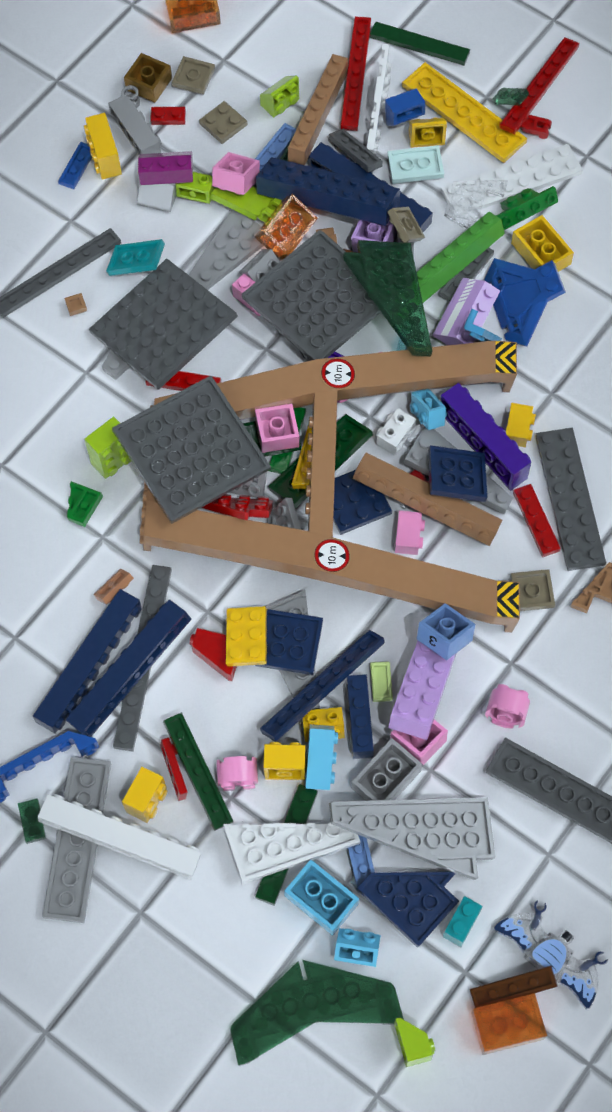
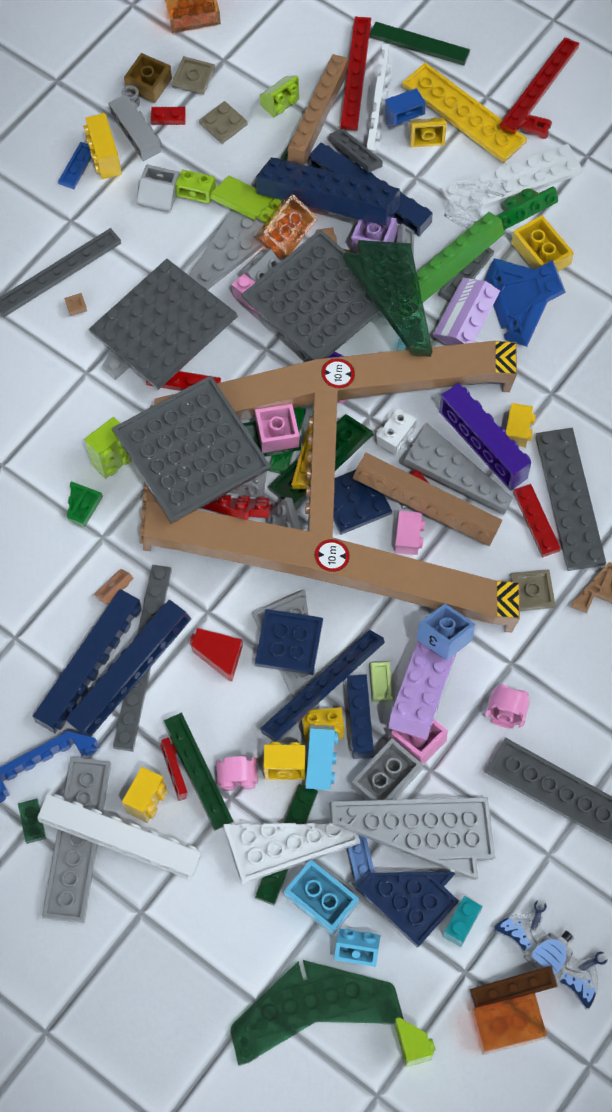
(135, 257): teal plate -> none
(165, 168): magenta slope -> none
(235, 173): bright pink brick -> none
(246, 636): yellow plate -> none
(277, 145): medium blue plate -> none
(405, 224): dark tan plate -> none
(415, 164): light aqua plate -> none
(428, 409): medium azure brick -> none
(457, 473): dark blue plate -> none
(478, 332): dark azure plate -> none
(510, 96): clear green plate -> none

